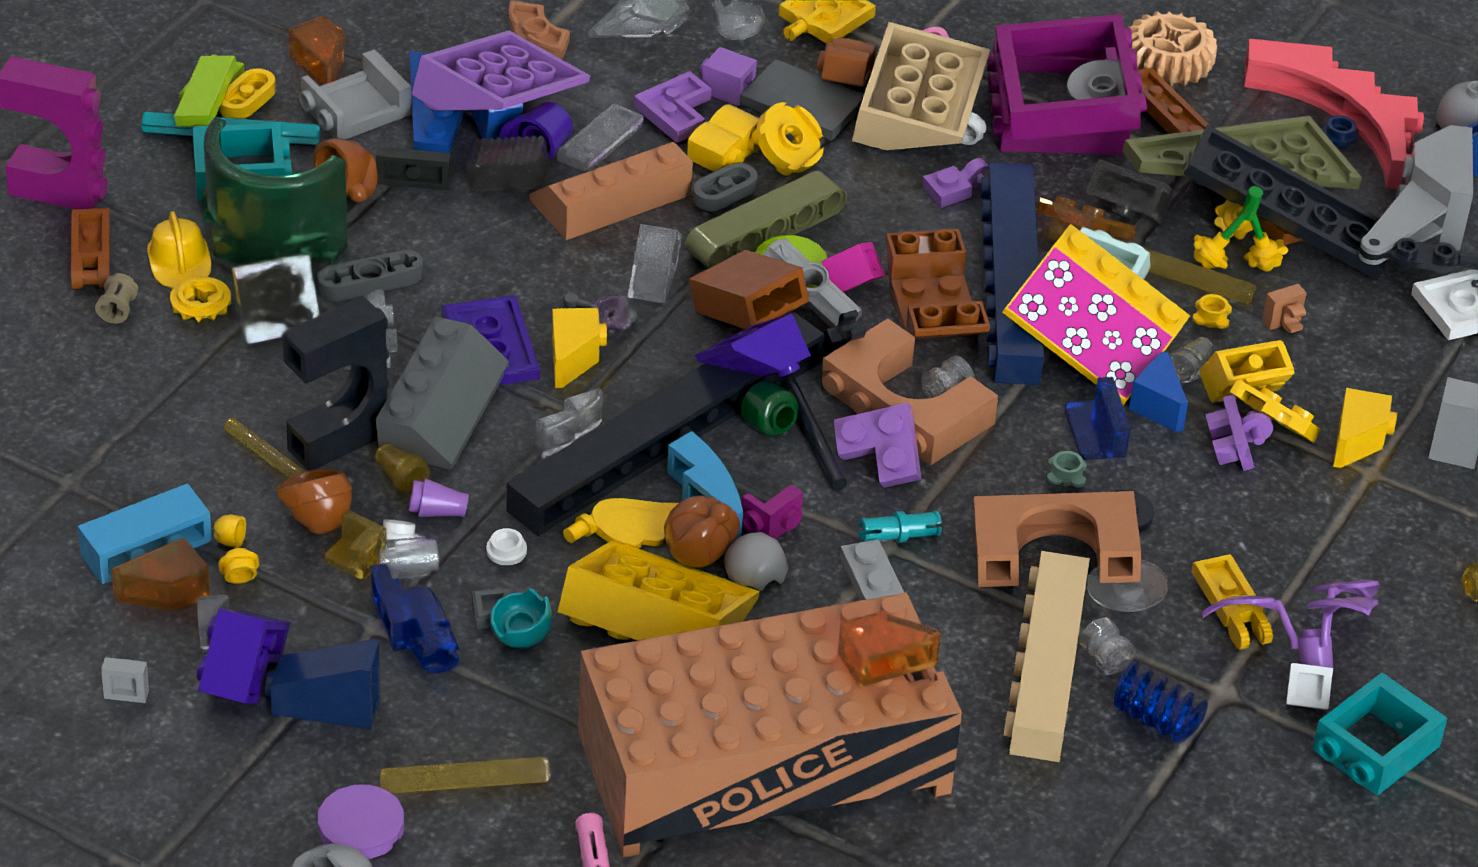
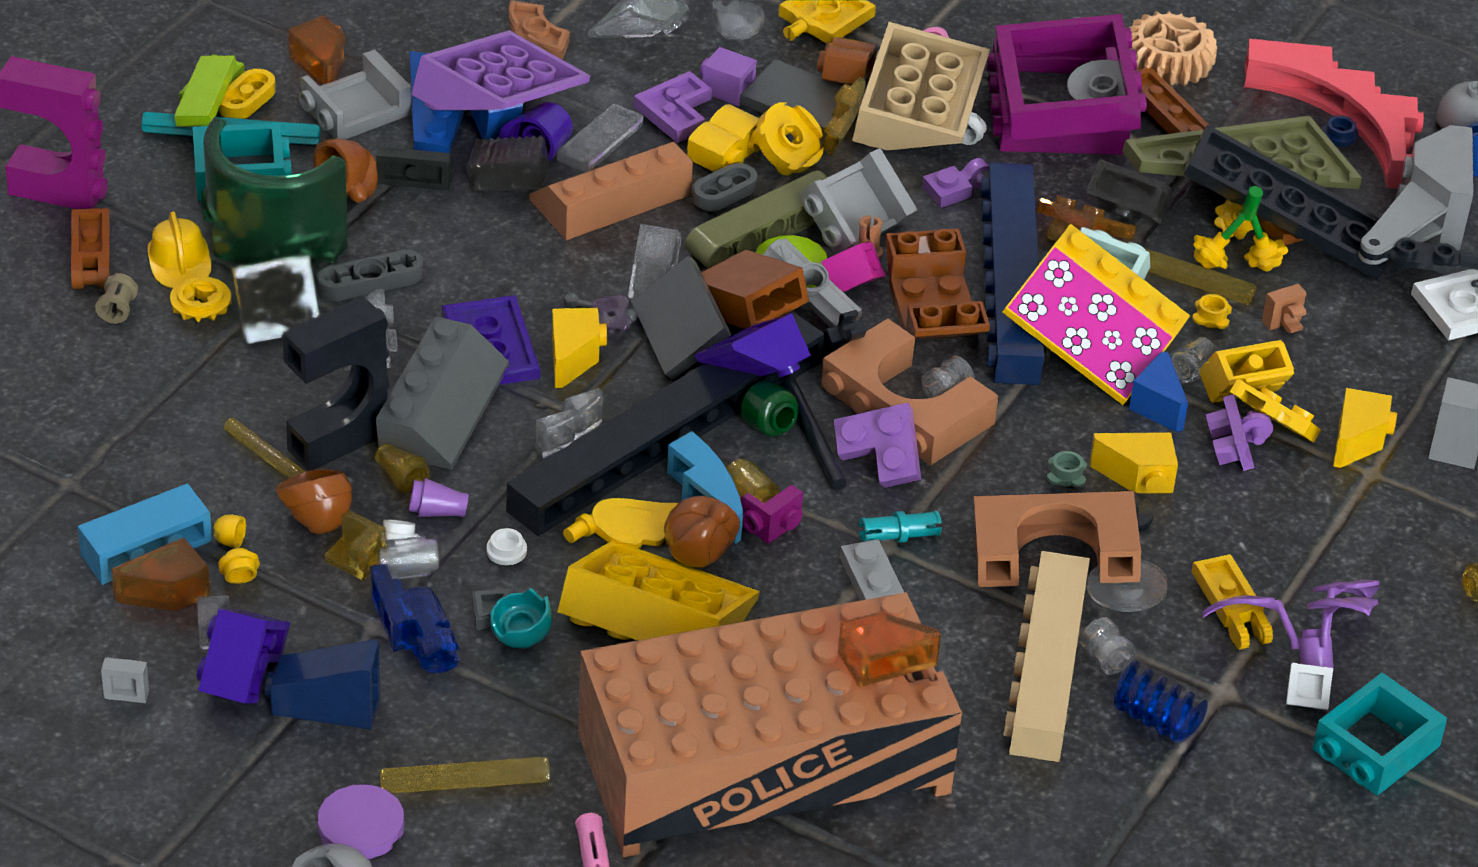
(680, 317): none -> dark grey tile
(752, 480): none -> clear yellow brick
(755, 560): light grey hair -> none
(847, 107): none -> clear yellow slope
(857, 192): none -> light grey panel
(872, 233): none -> nougat pin
(1101, 424): clear blue panel -> none
(1136, 460): none -> yellow slope

